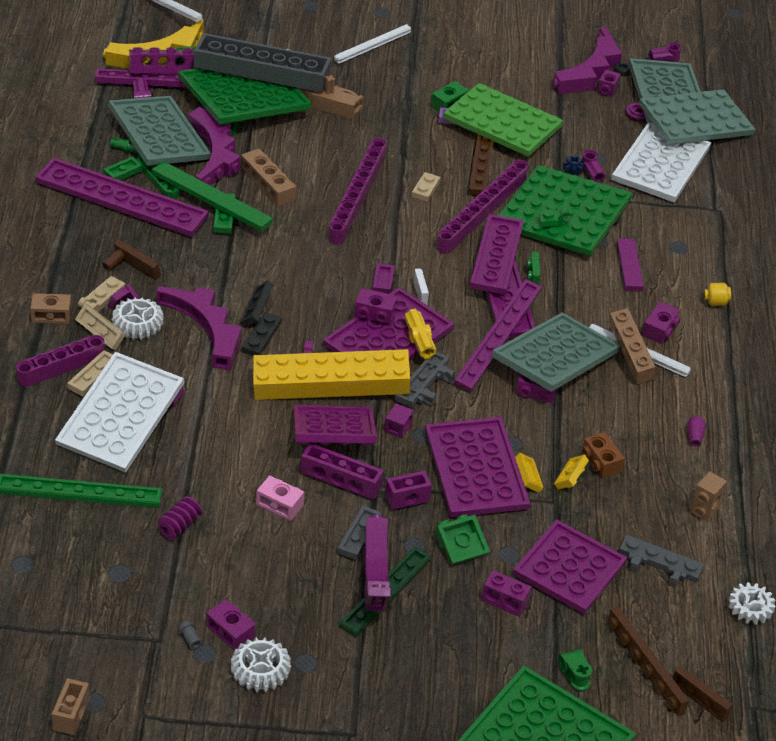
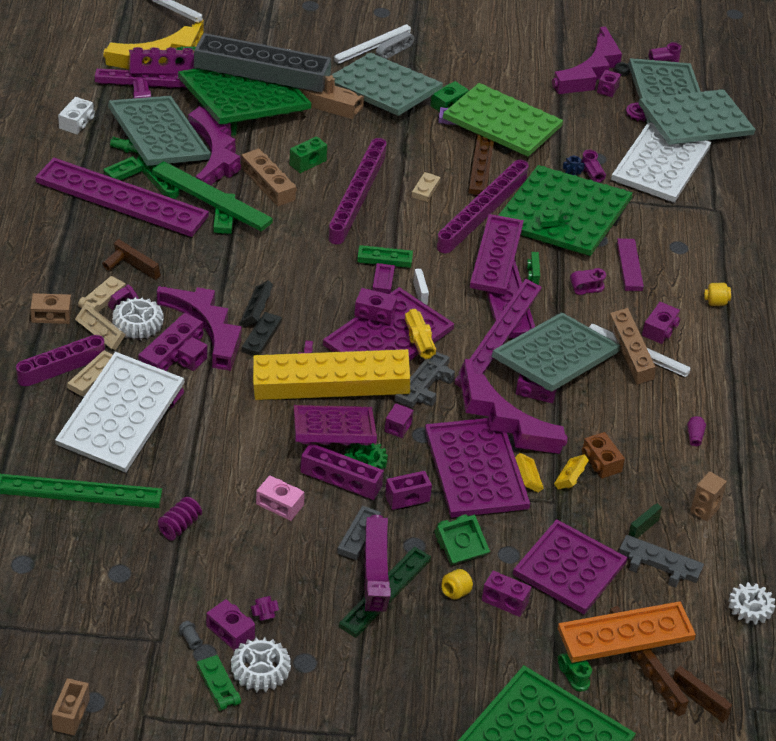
(76, 115): none -> white brick
(165, 347): none -> magenta brick
(192, 354): none -> magenta brick
(218, 682): none -> green plate
(265, 608): none -> magenta gear
(308, 154): none -> green brick
(368, 454): none -> green gear
(386, 83): none -> sand green plate
(387, 256): none -> green plate
(400, 42): none -> light grey beam
(457, 584): none -> yellow head
(527, 431): none -> magenta arch
(587, 282): none -> magenta piece
(626, 631): none -> orange plate
(645, 521): none -> dark green tile

